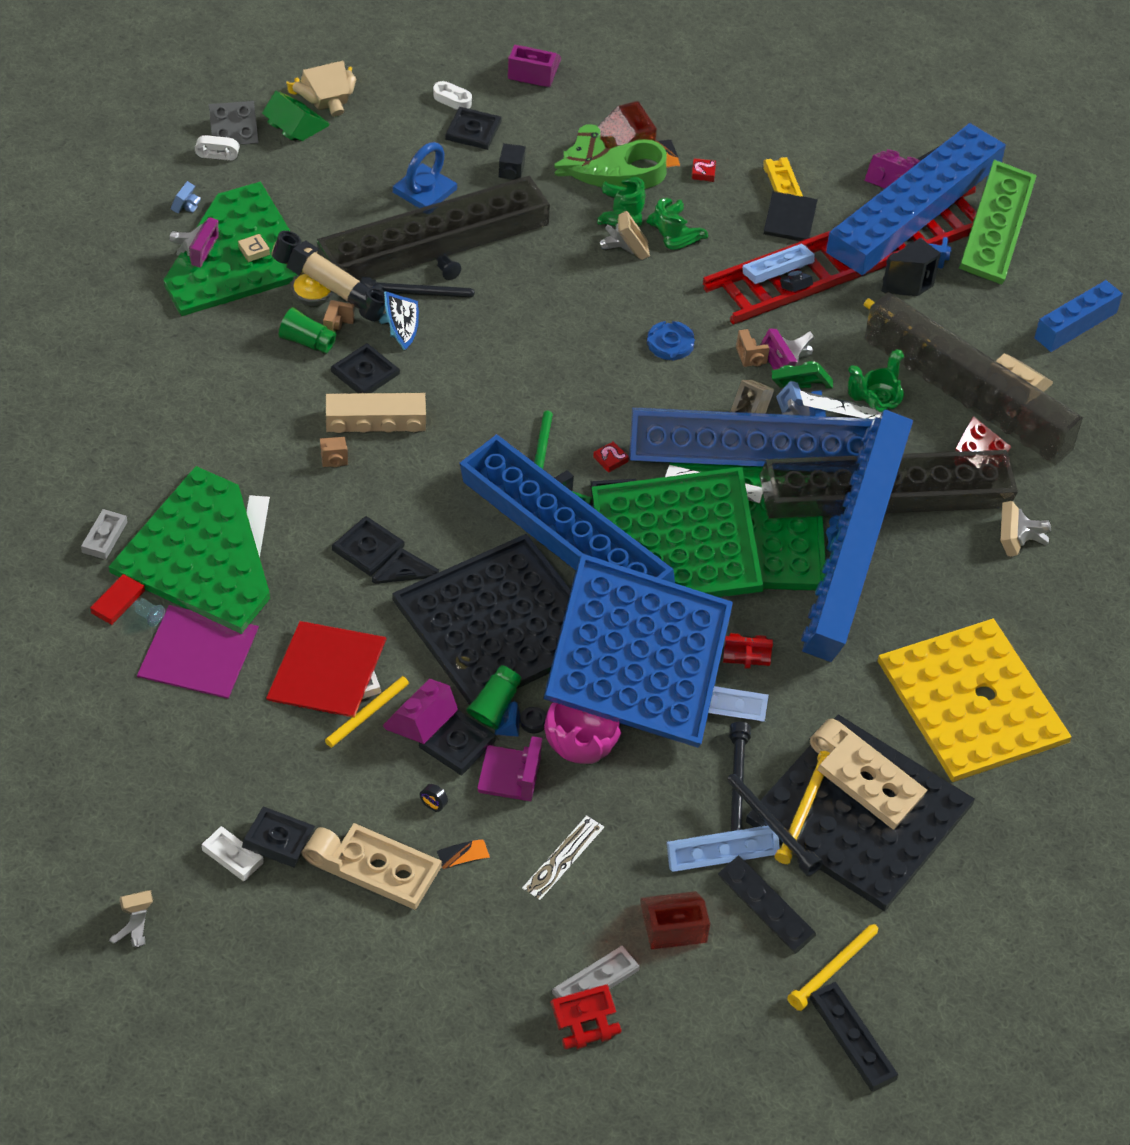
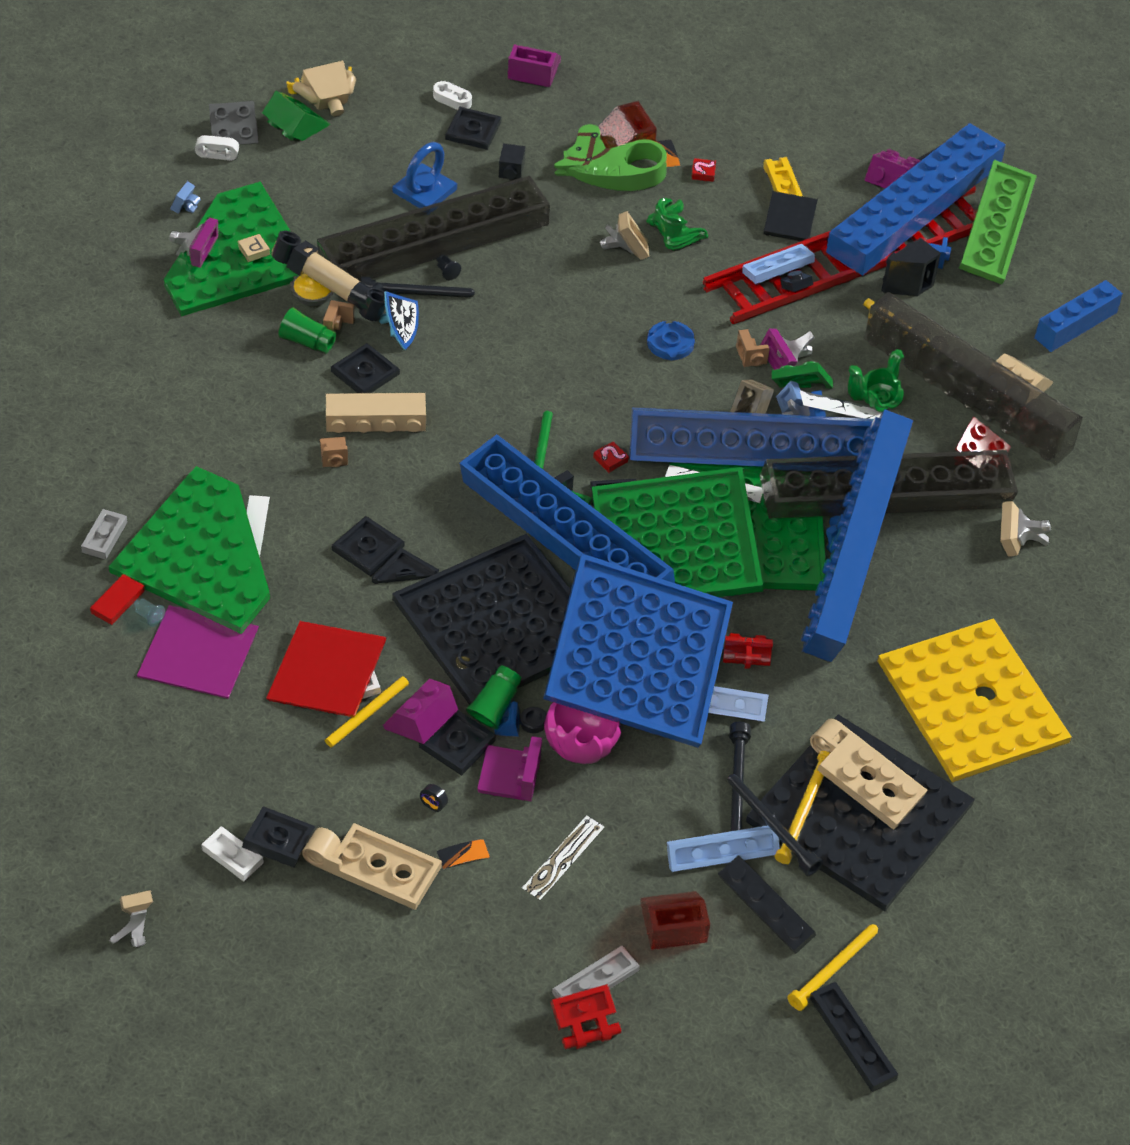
(625, 199): green hair -> none

